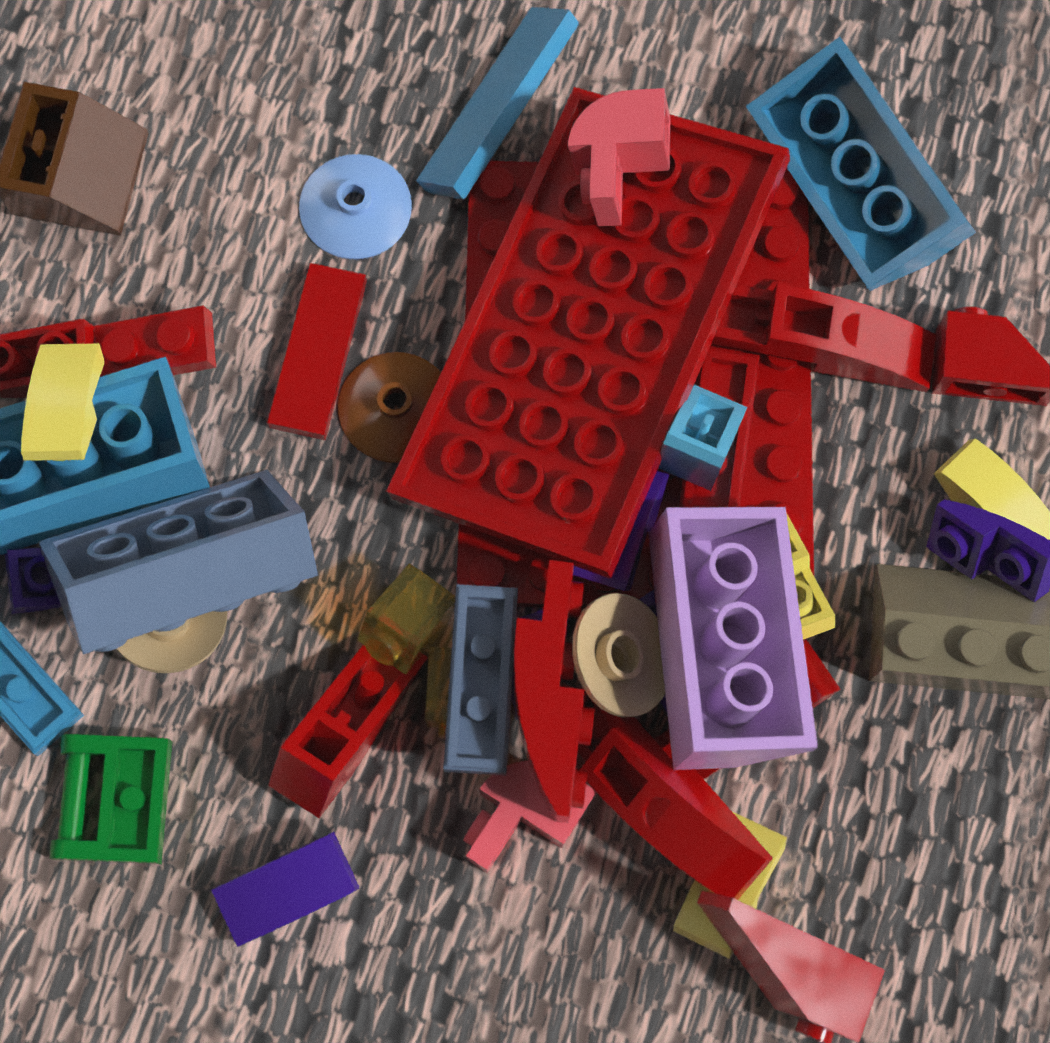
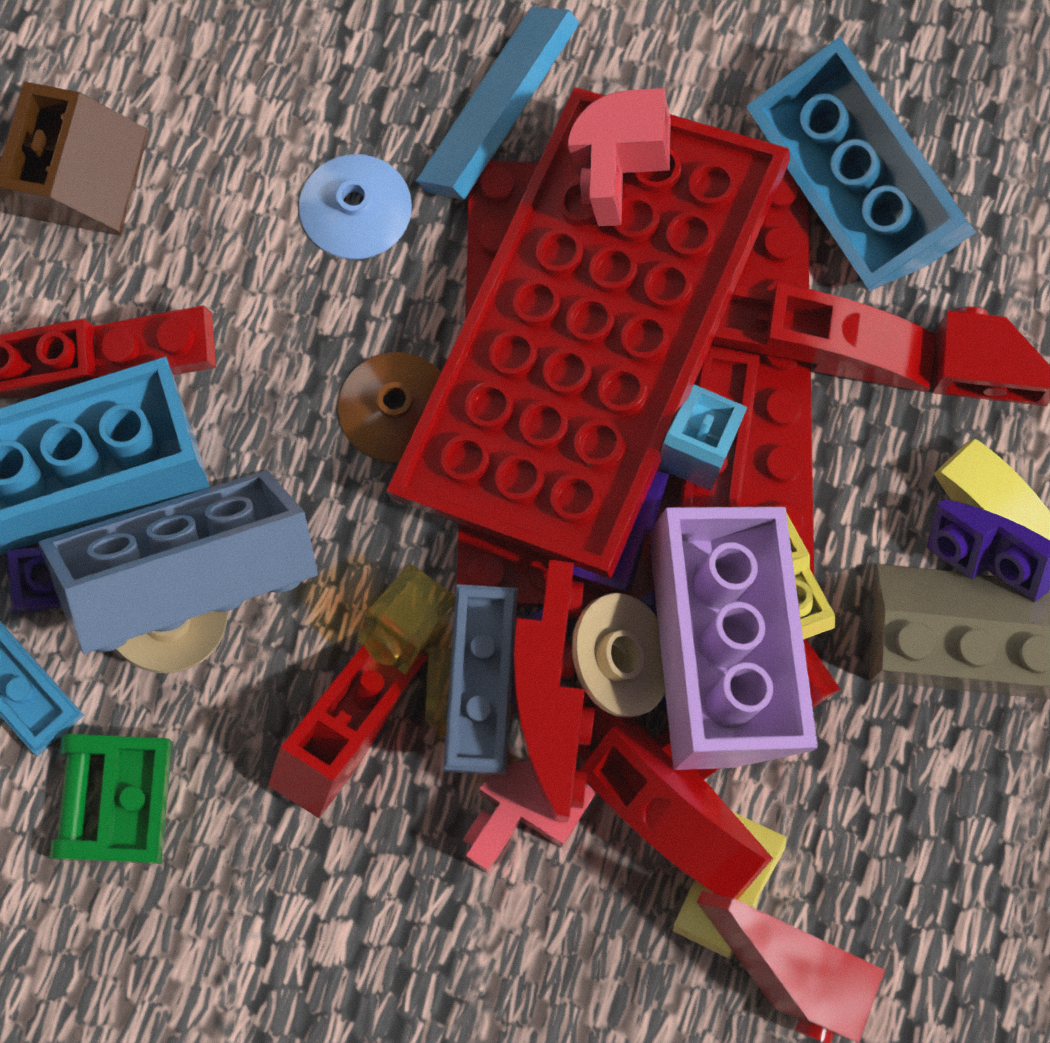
(59, 402): light yellow slope -> none
(285, 889): dark purple slope -> none
(317, 351): red tile -> none

